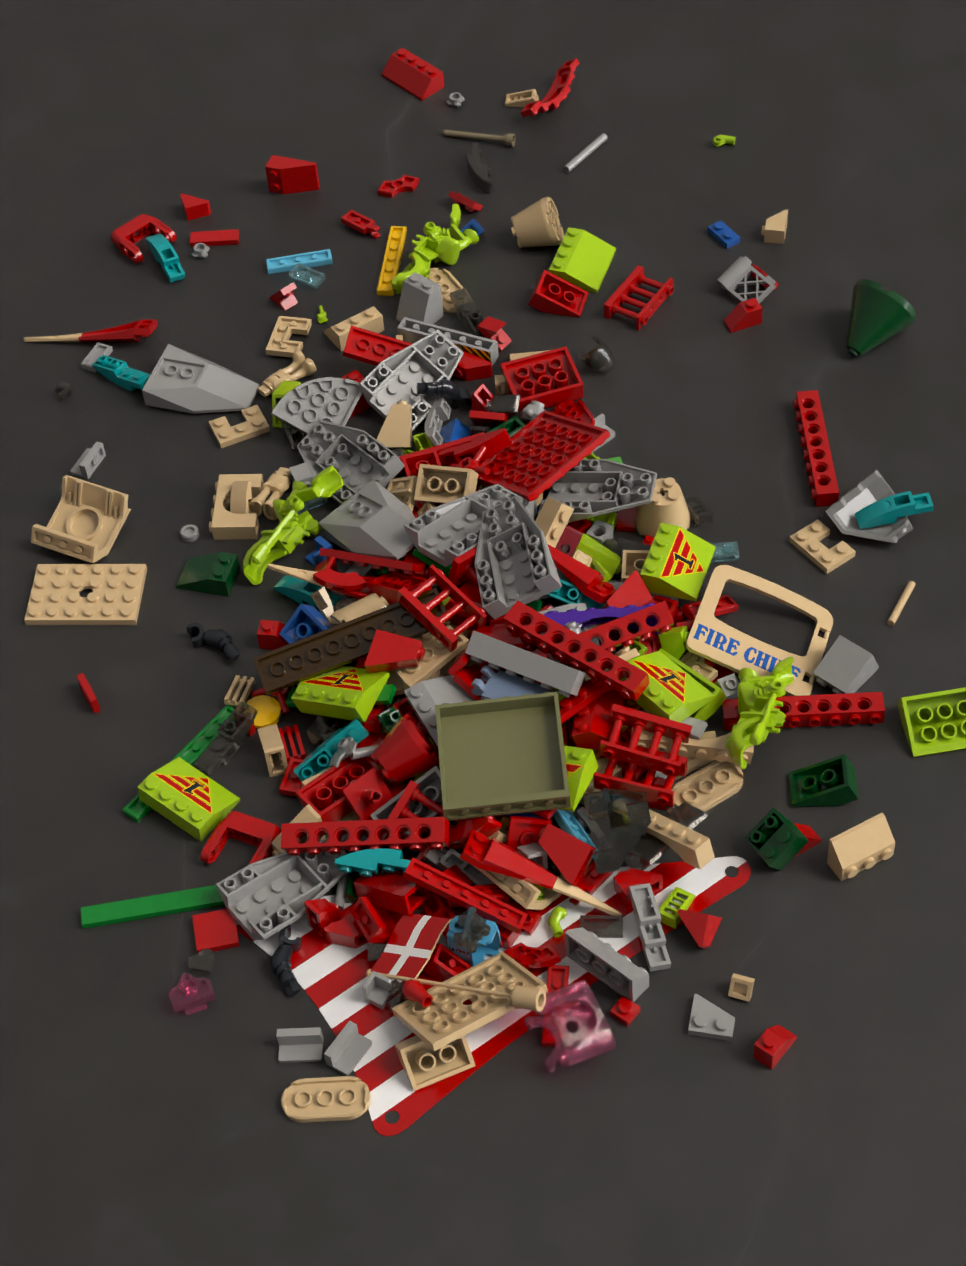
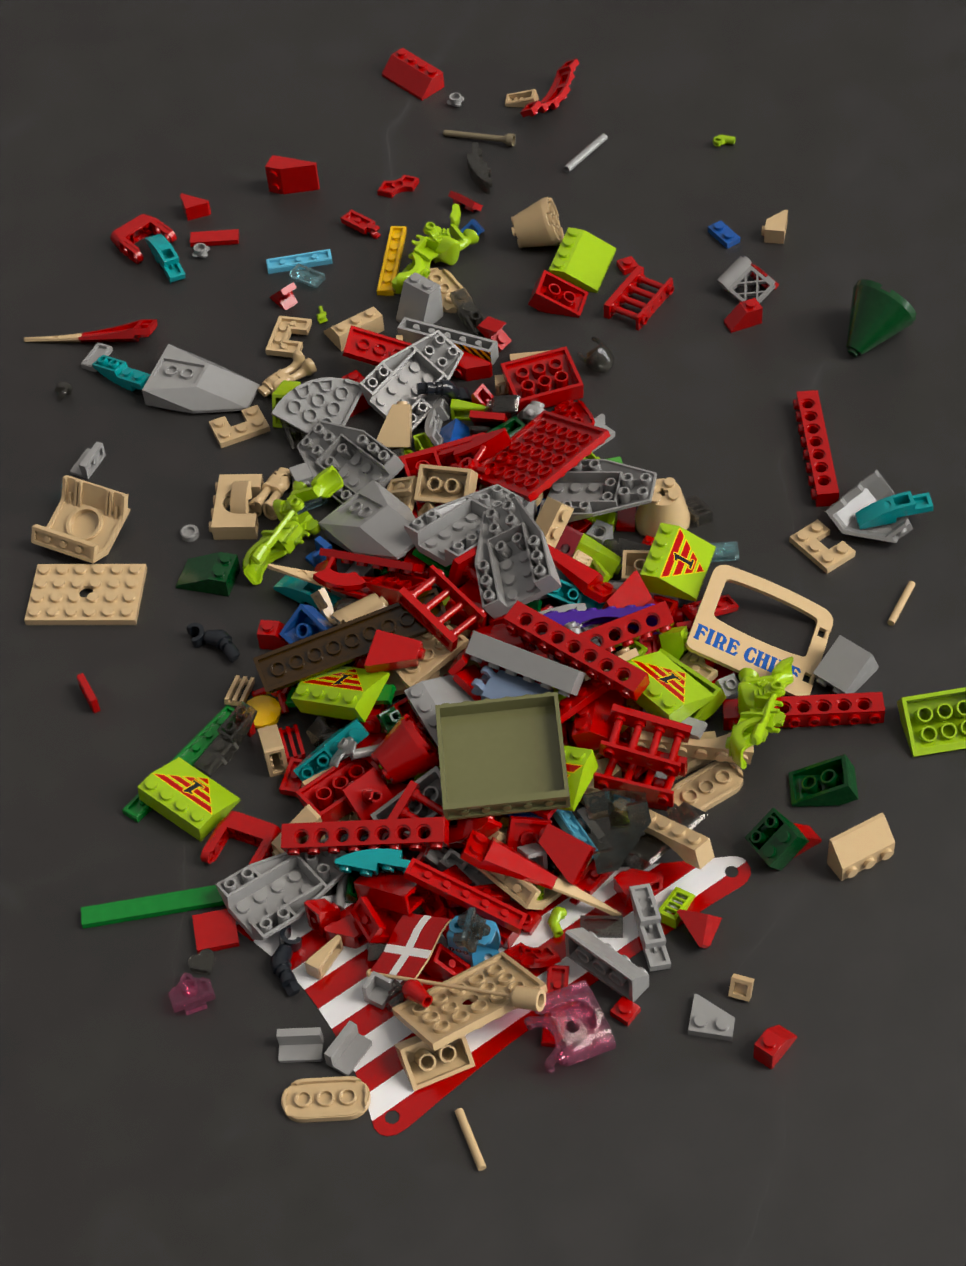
(323, 959): none -> tan slope
(461, 409): none -> lime slope
(470, 1139): none -> tan bar
(627, 265): none -> red plate

